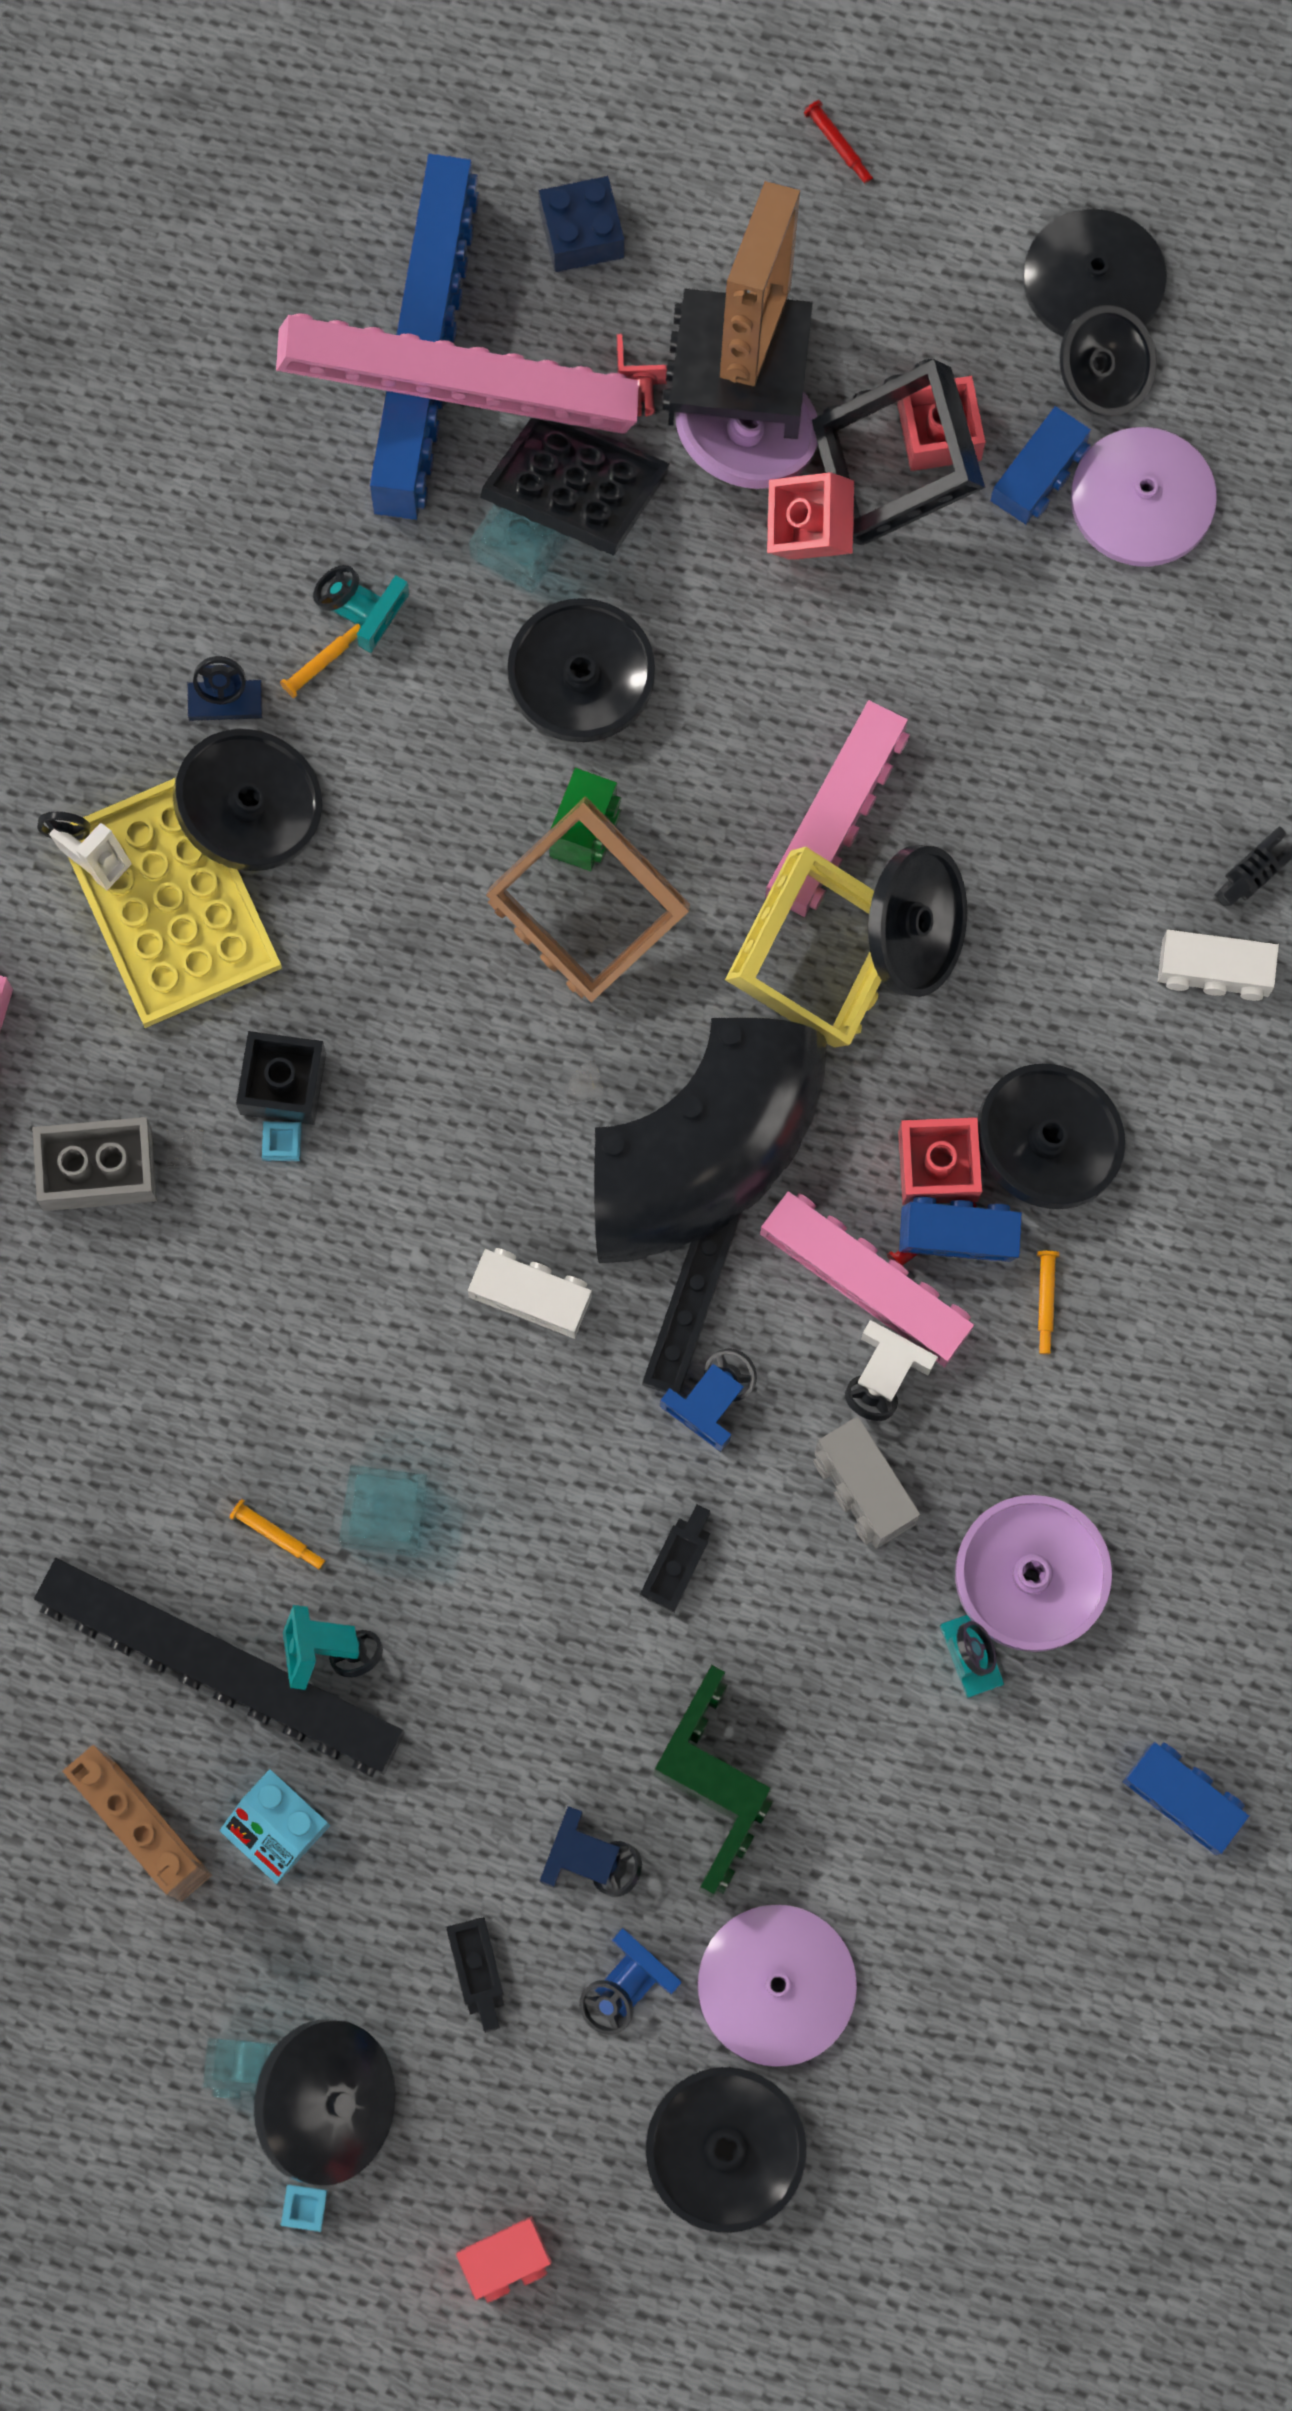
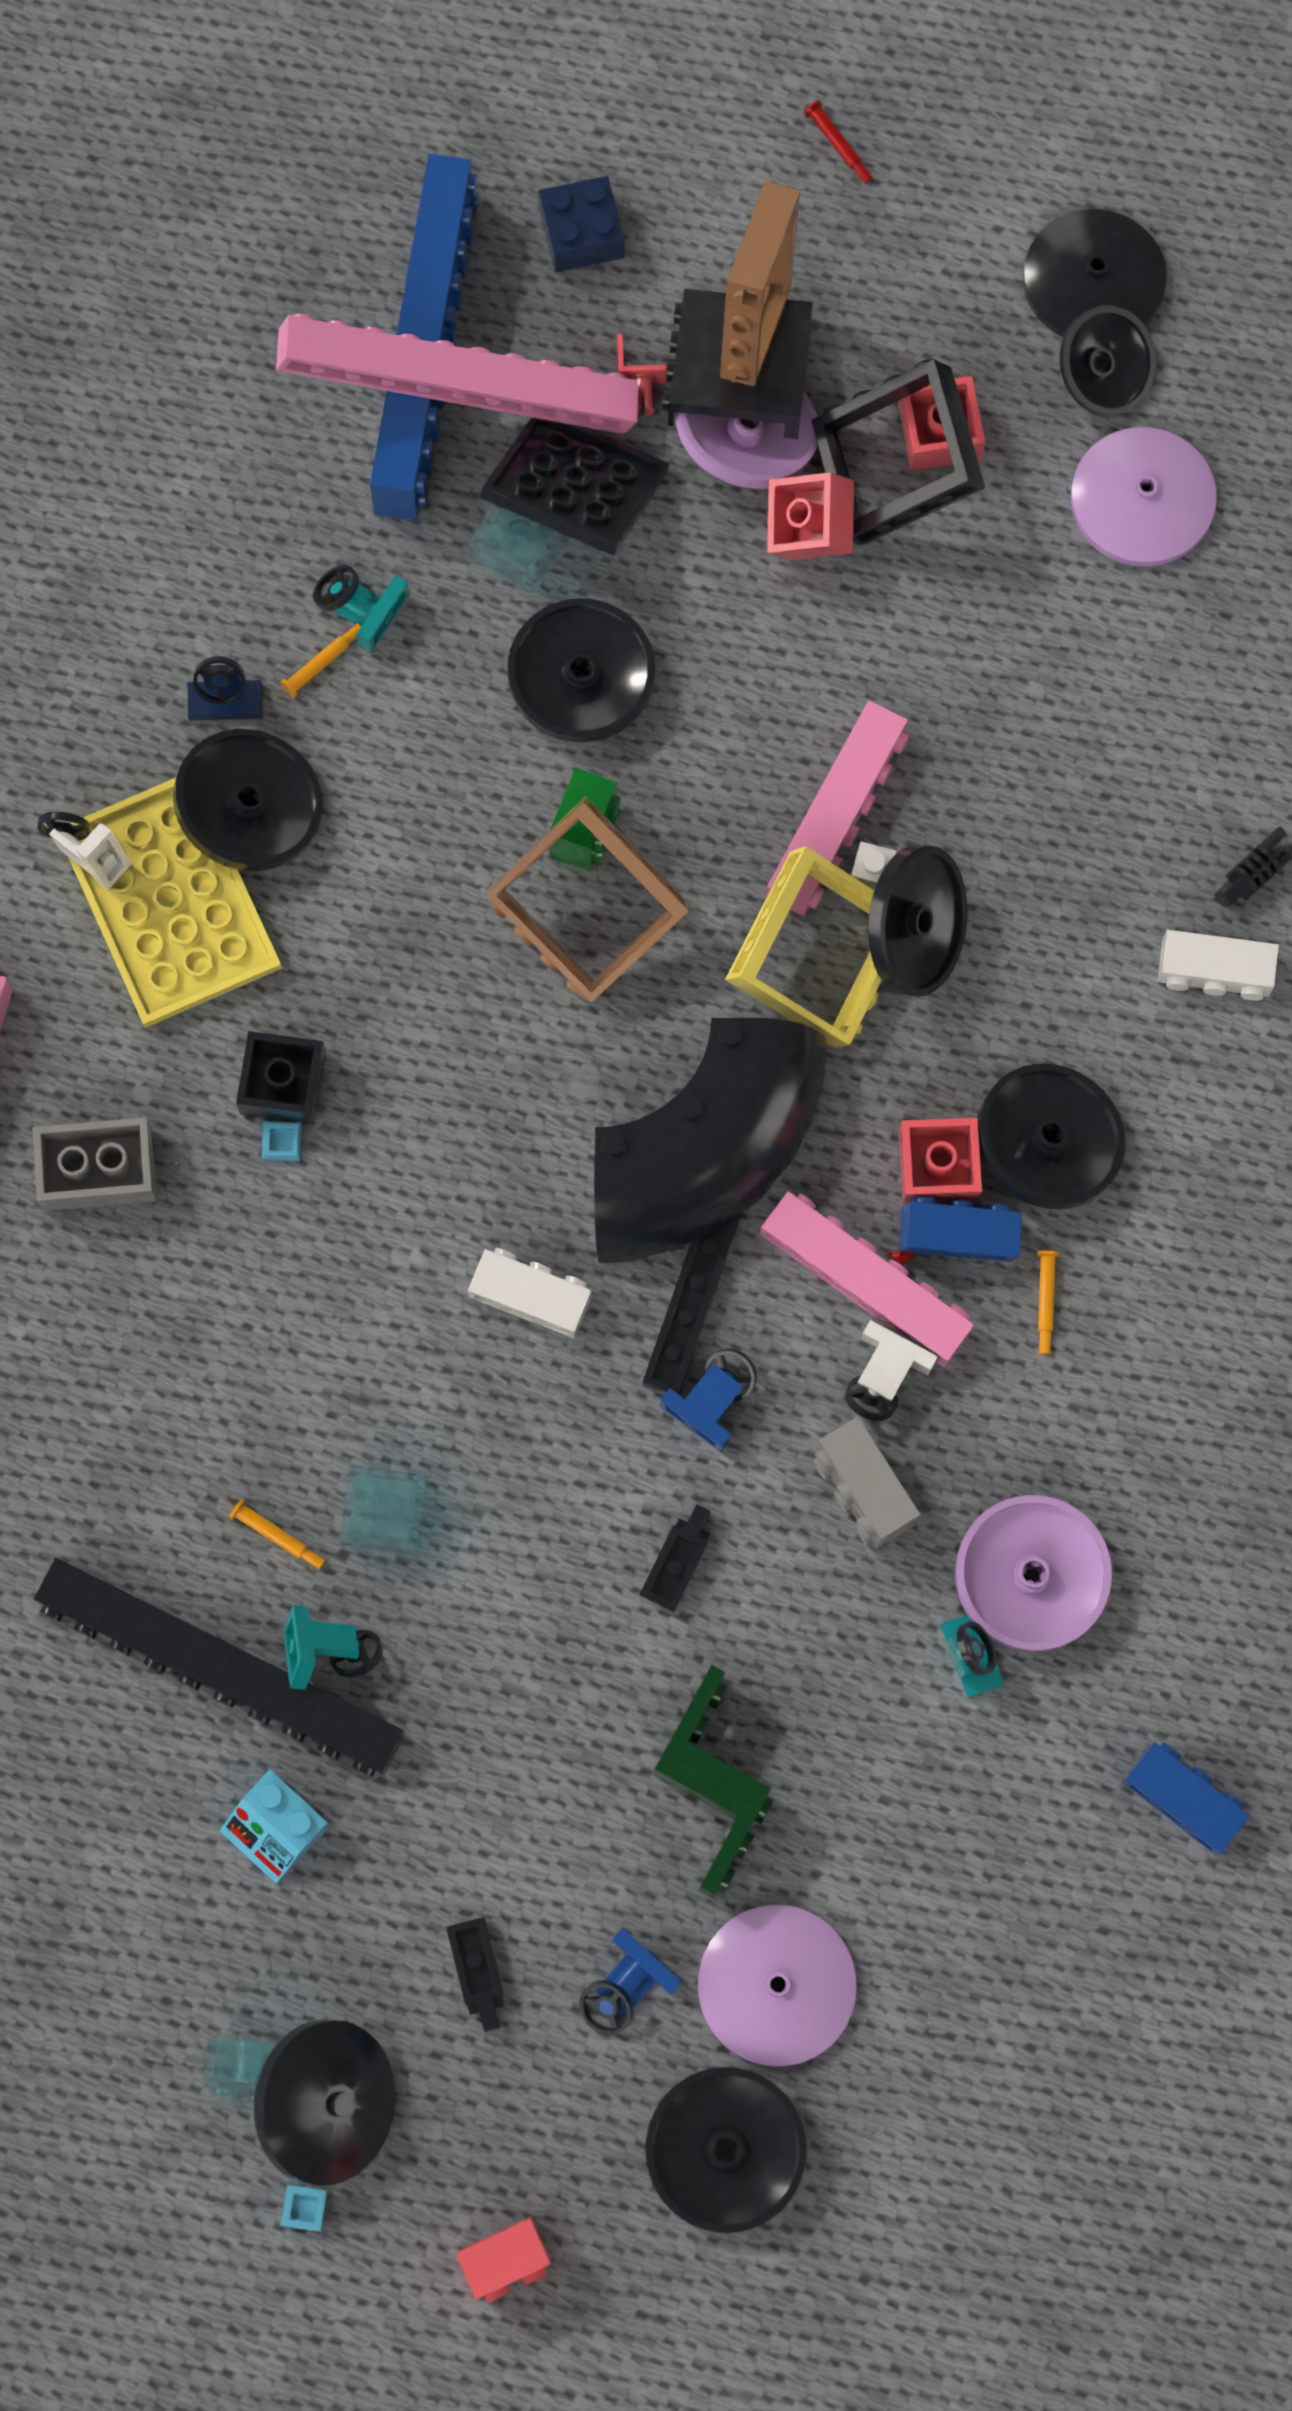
(137, 1823): medium nougat window -> none
(590, 1858): dark blue piece -> none
(870, 863): none -> white brick
(1041, 466): blue brick -> none

